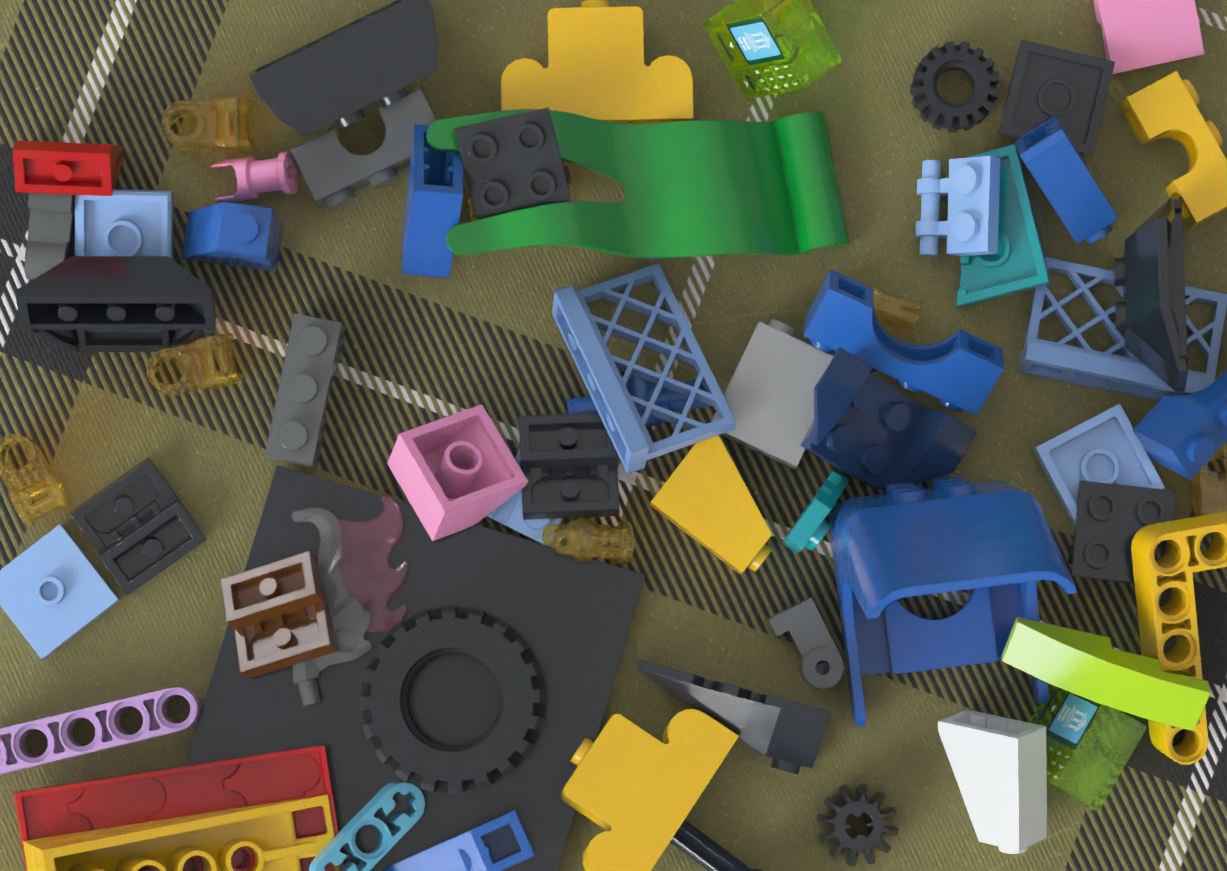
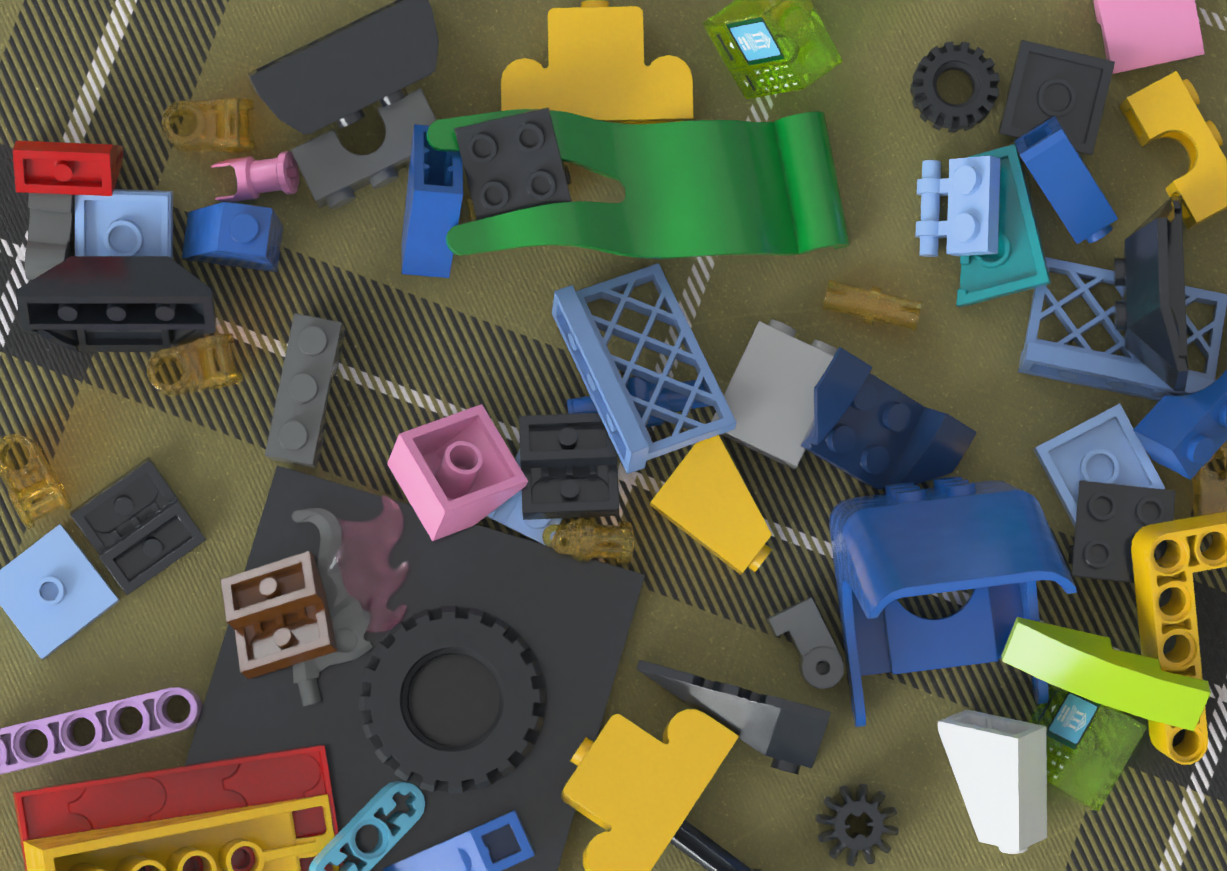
(811, 525): teal wing -> none
(954, 370): blue arch -> none

